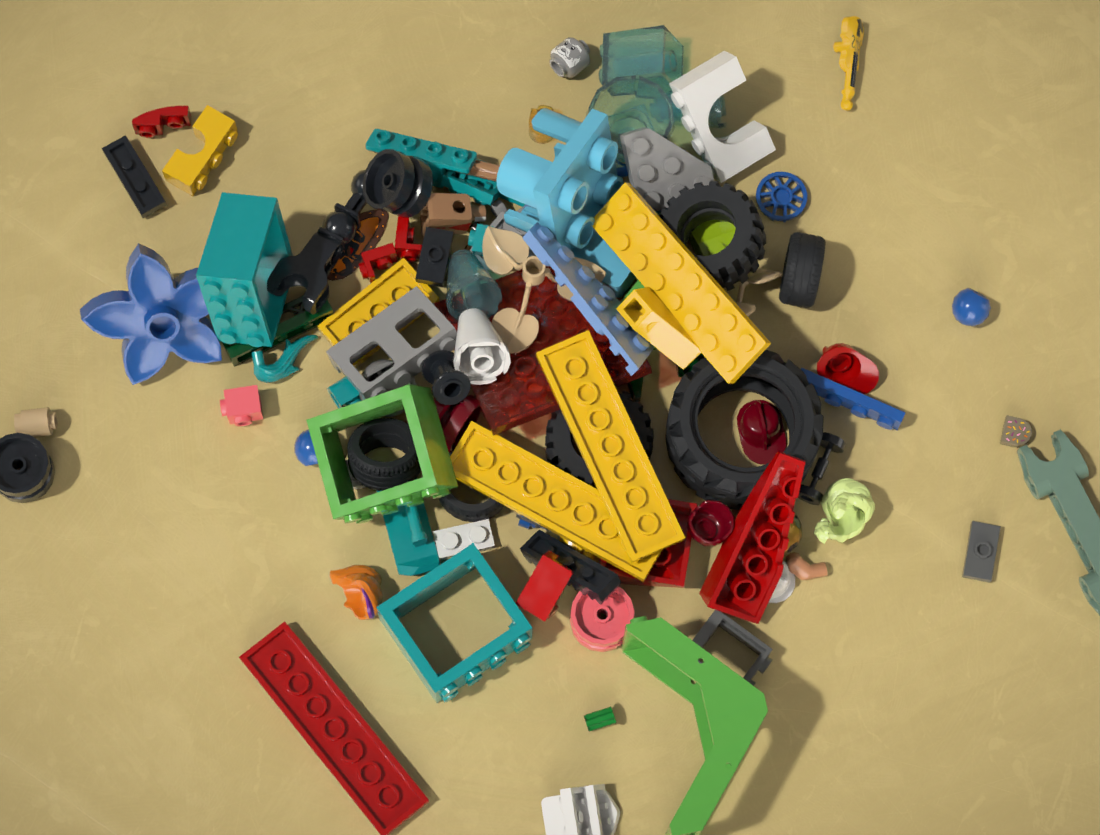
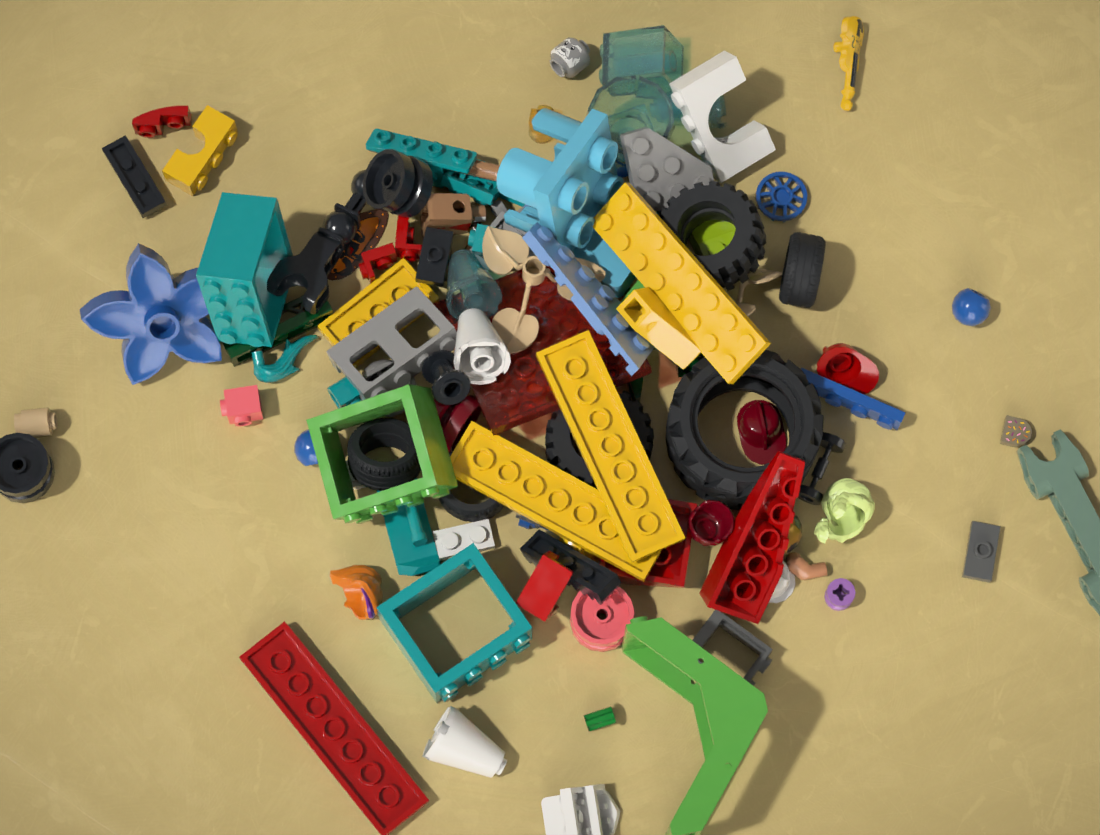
(464, 746): none -> white cone
(839, 600): none -> medium lavender wheel

